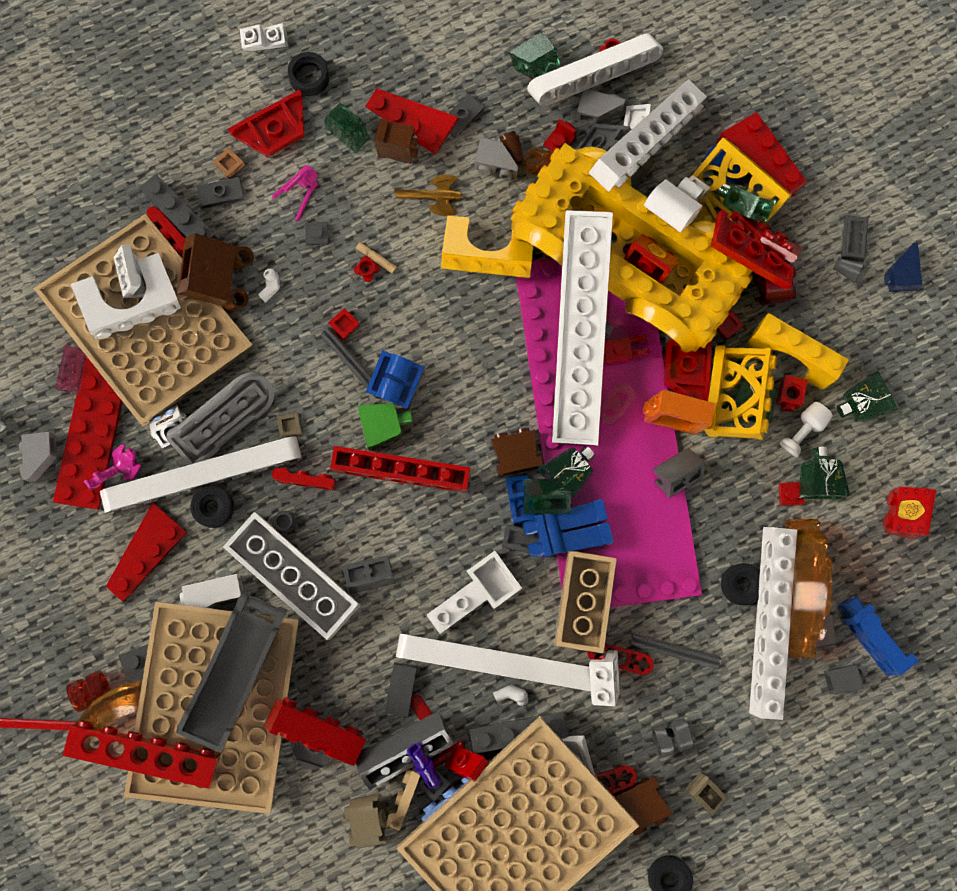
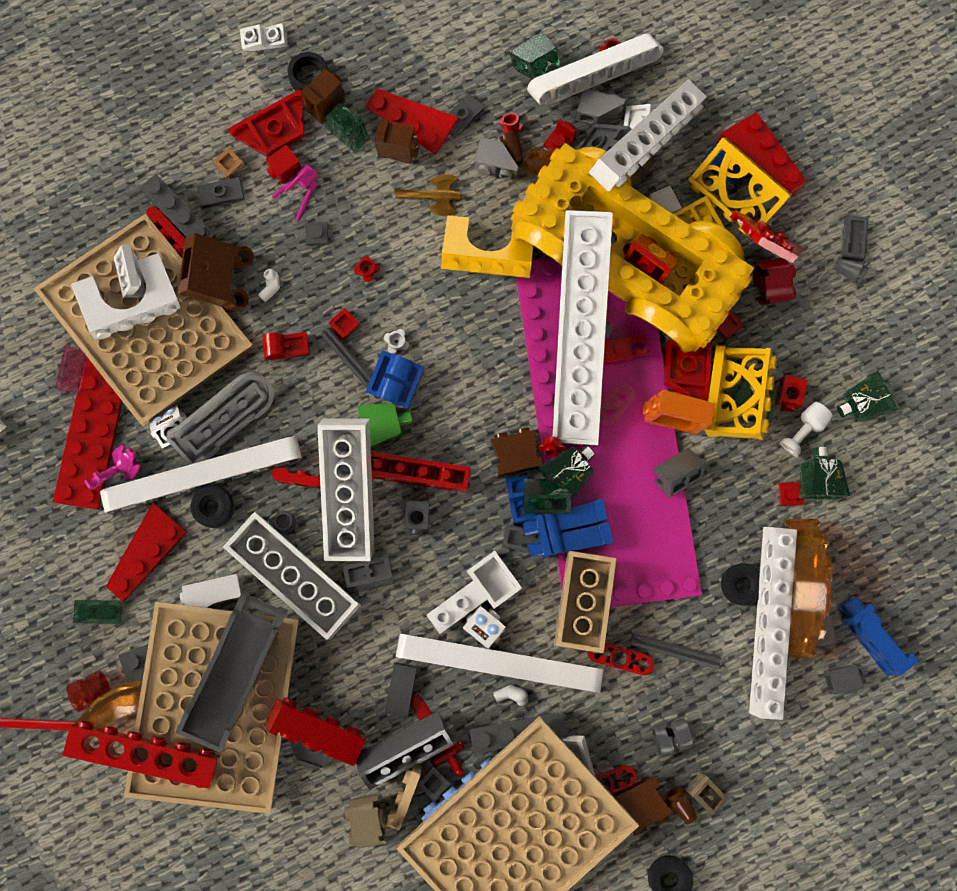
(37, 454): light grey slope -> none
(97, 611): none -> clear green plate
(282, 164): none -> red brick
(285, 346): none -> red plate
(289, 425): dark tan tile -> none
(323, 95): none -> reddish brown hips
(346, 489): none -> white brick
(376, 257): tan wheel -> none
(396, 335): none -> white plate
(417, 507): none -> dark grey brick
(424, 765): dark purple pin -> none
(466, 764): red plate -> none
(484, 626): none -> white head
(510, 122): none -> red plate
(552, 446): none -> red plate
(605, 680): white bracket -> none
(677, 204): white plate -> none
(680, 803): none -> reddish brown cone
(746, 201): clear green torso -> none
(750, 252): red wing -> none
(822, 362): yellow arch -> none
(905, 271): dark blue slope -> none
(909, 512): red slope -> none

